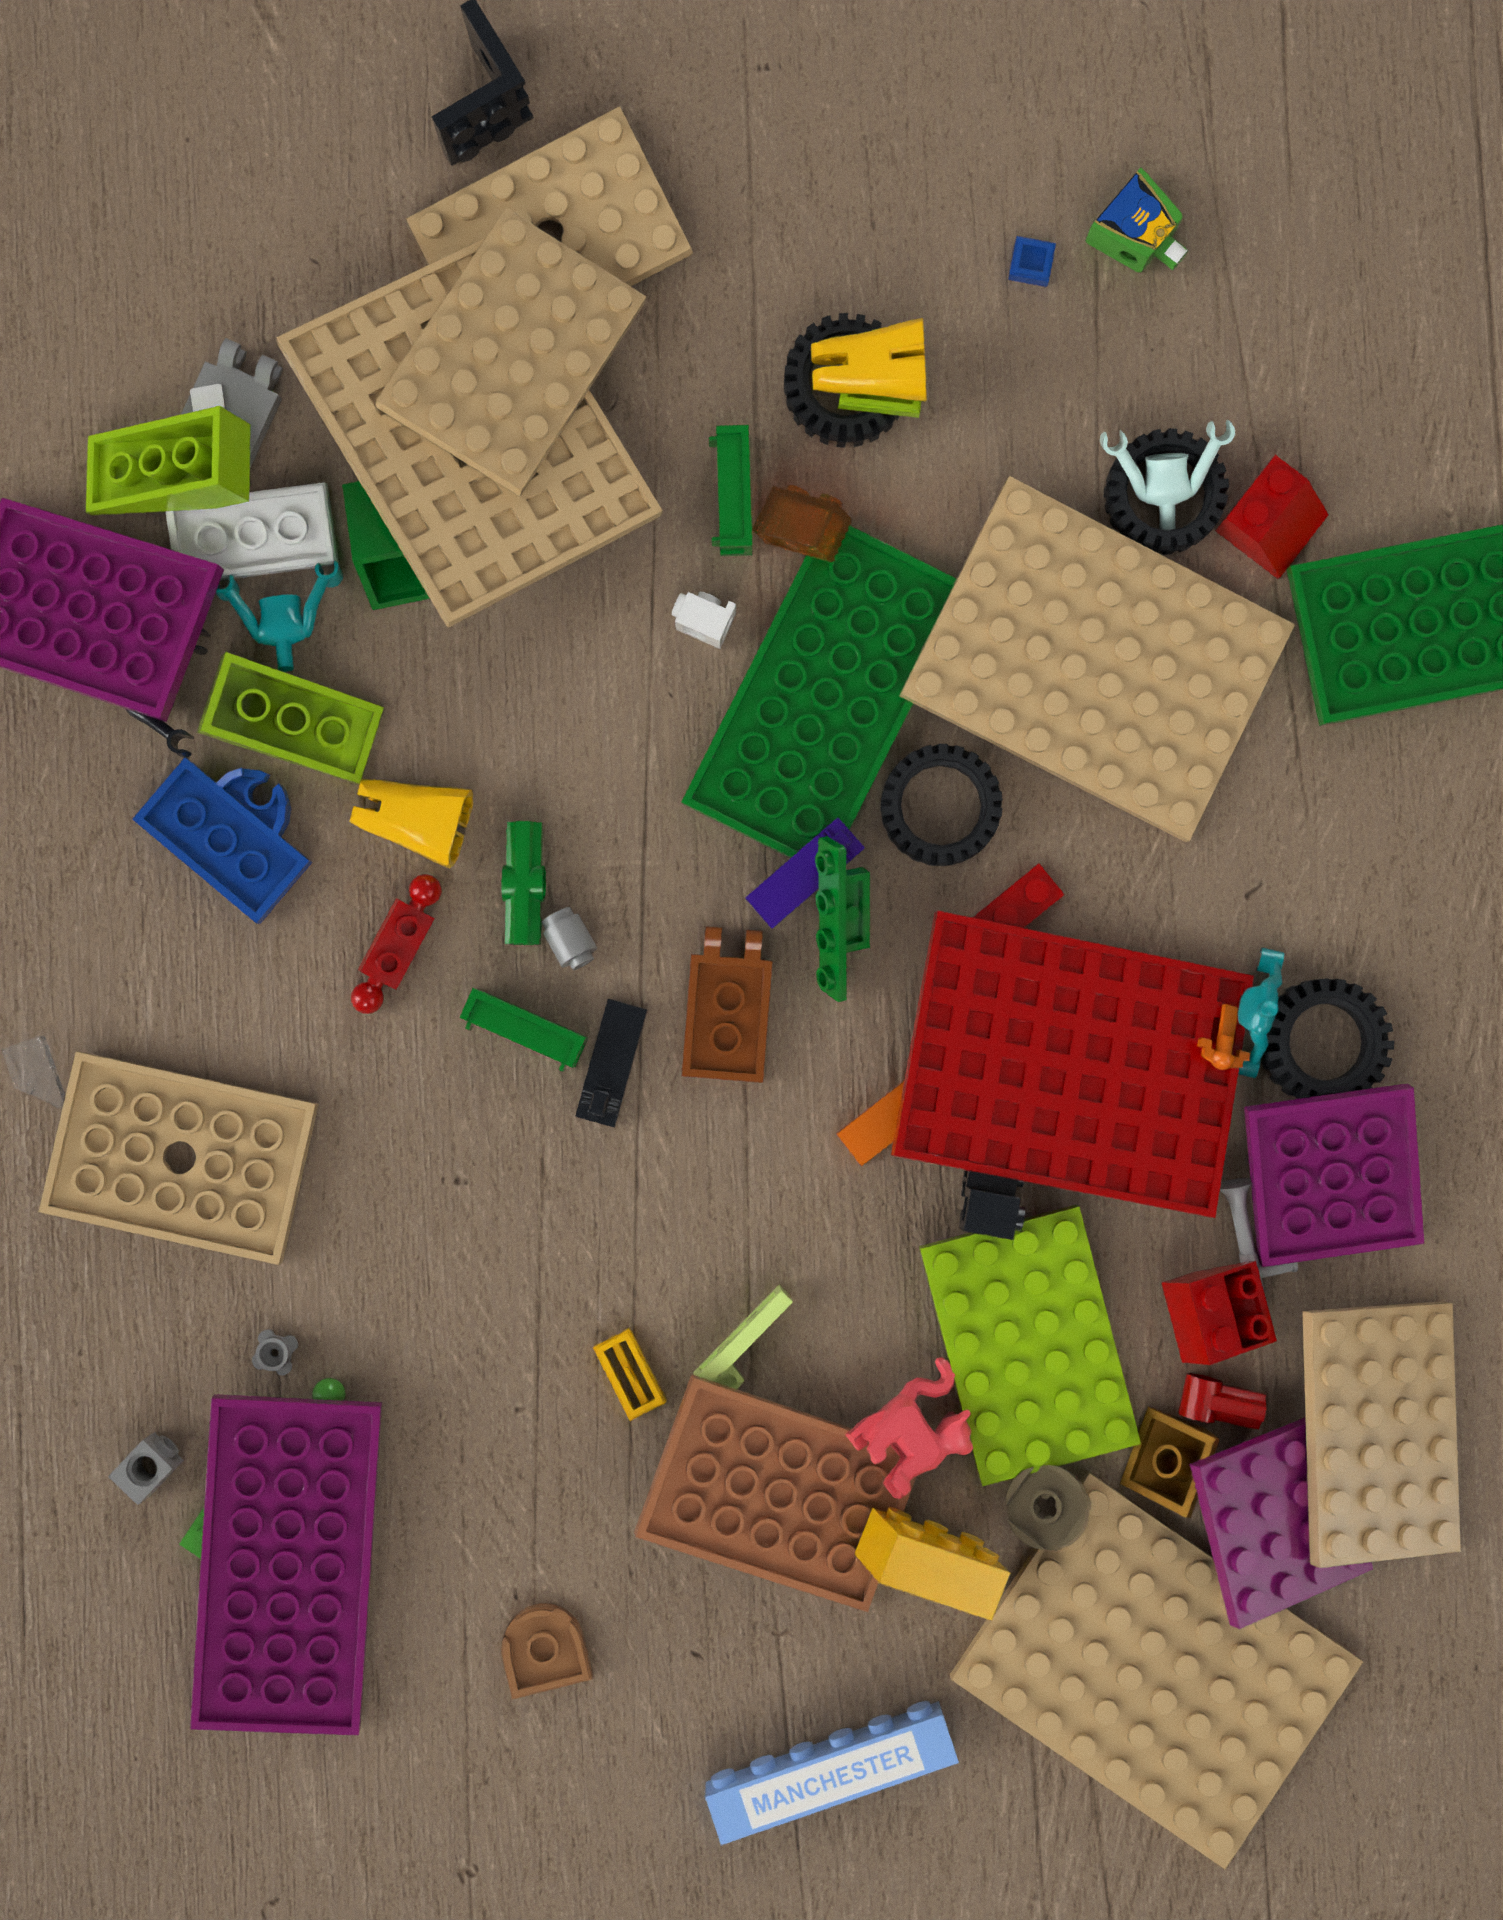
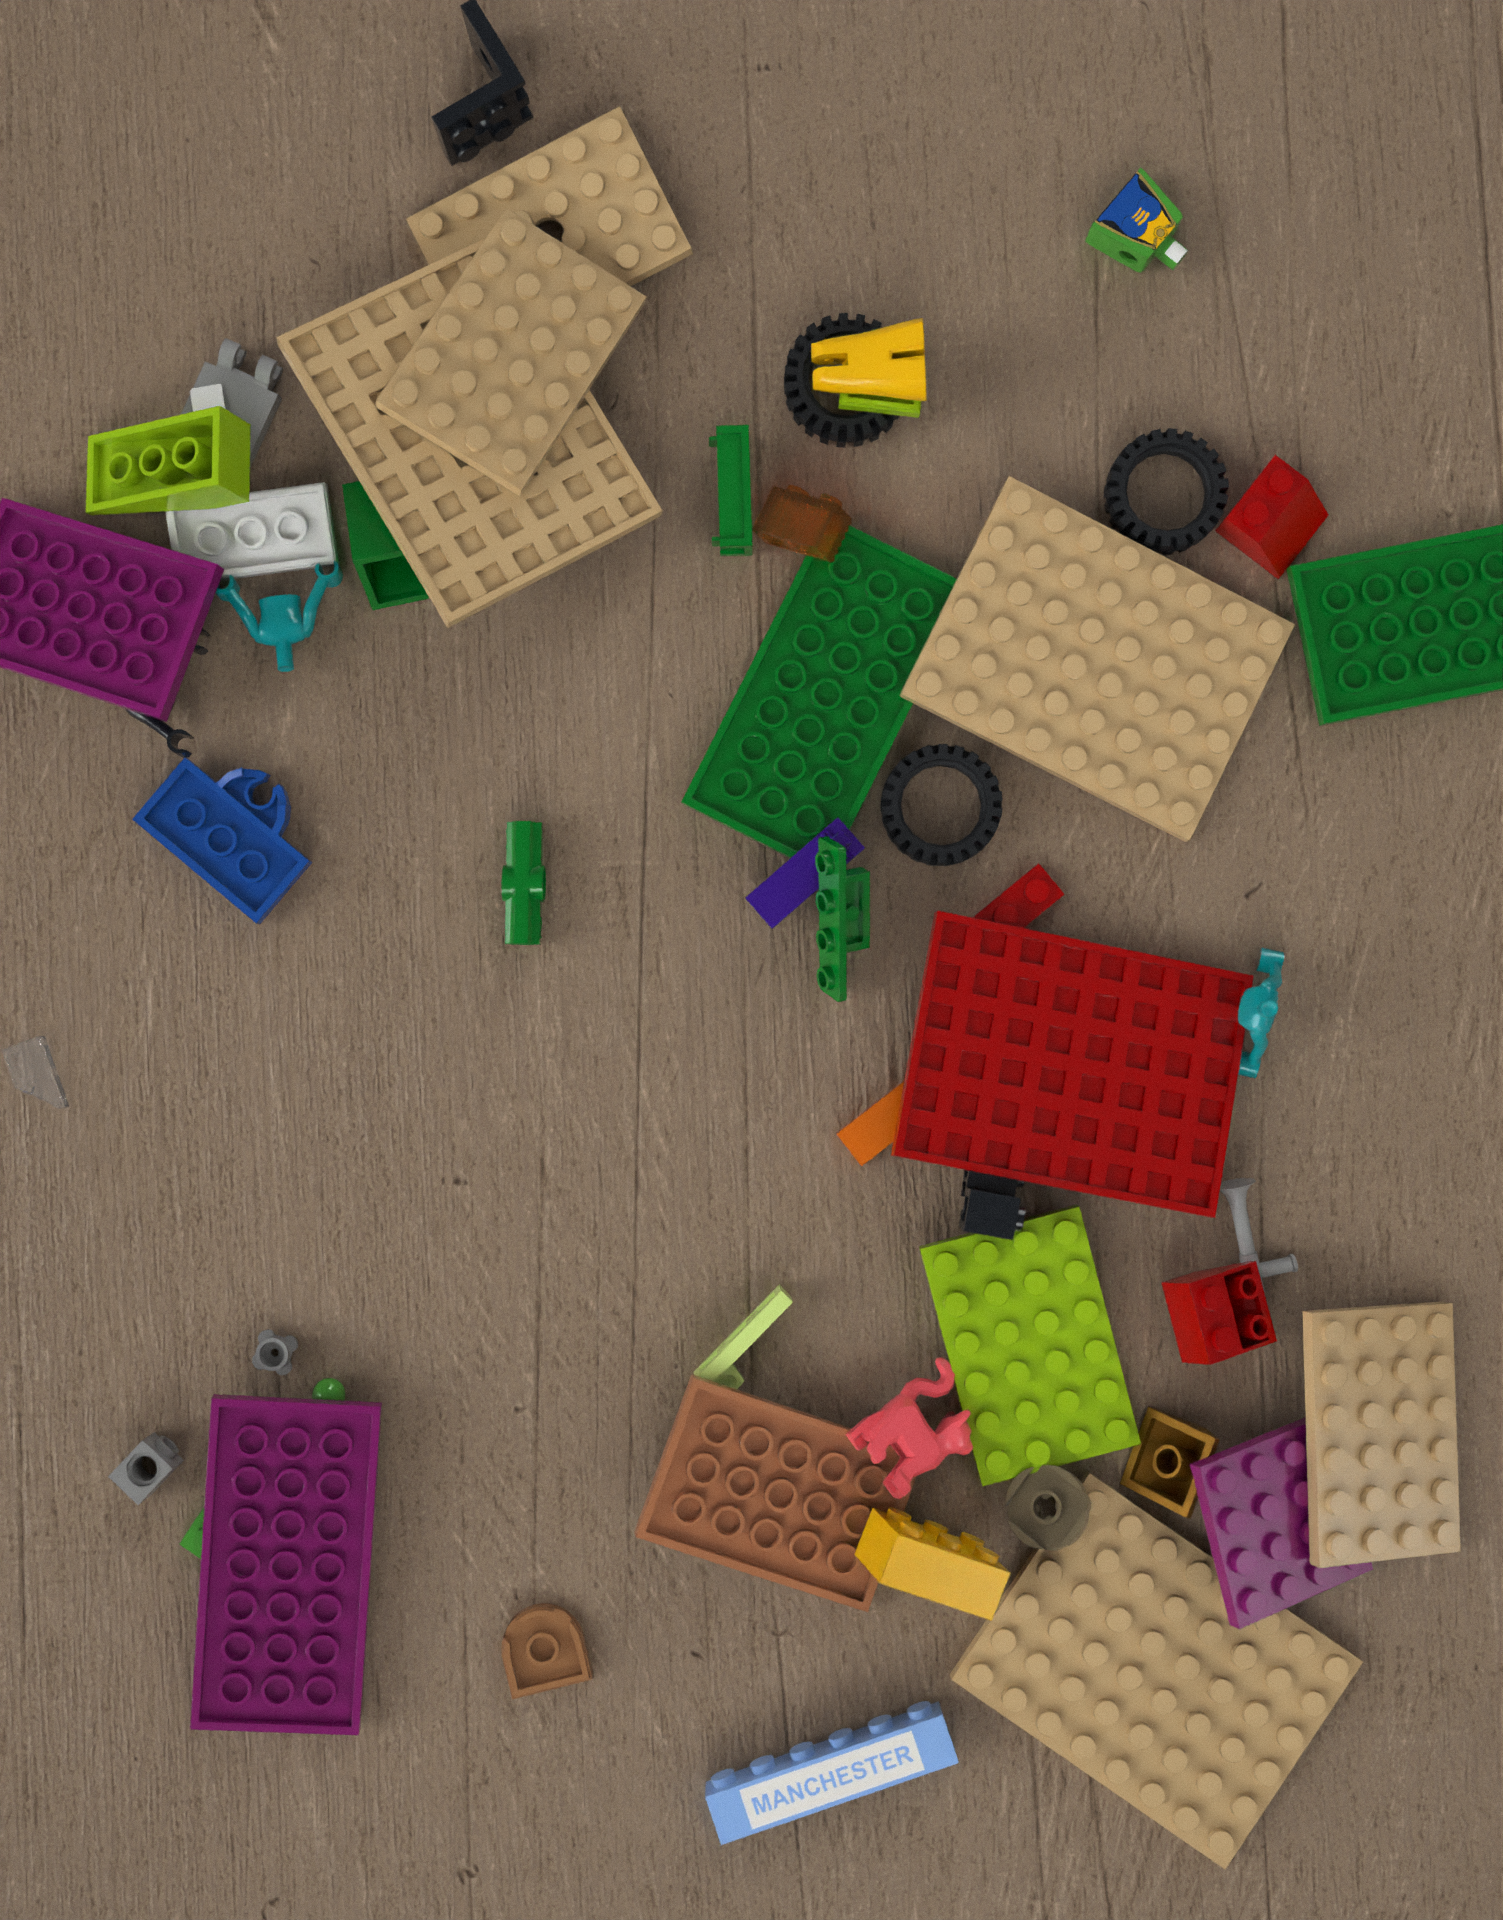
(114, 1169): tan plate -> none
(289, 718): lime slope -> none
(396, 944): red plate -> none
(416, 817): yellow piece -> none
(523, 1028): green container -> none
(569, 938): light grey brick -> none
(611, 1063): black hinge -> none
(614, 1342): yellow tile -> none
(703, 617): white brick -> none
(727, 1011): dark orange tile -> none
(1031, 261): blue tile -> none
(1167, 474): light aqua piece -> none
(1211, 1400): red piece -> none
(1222, 1055): orange piece -> none
(1335, 1174): magenta plate -> none
(1367, 1018): black tyre -> none

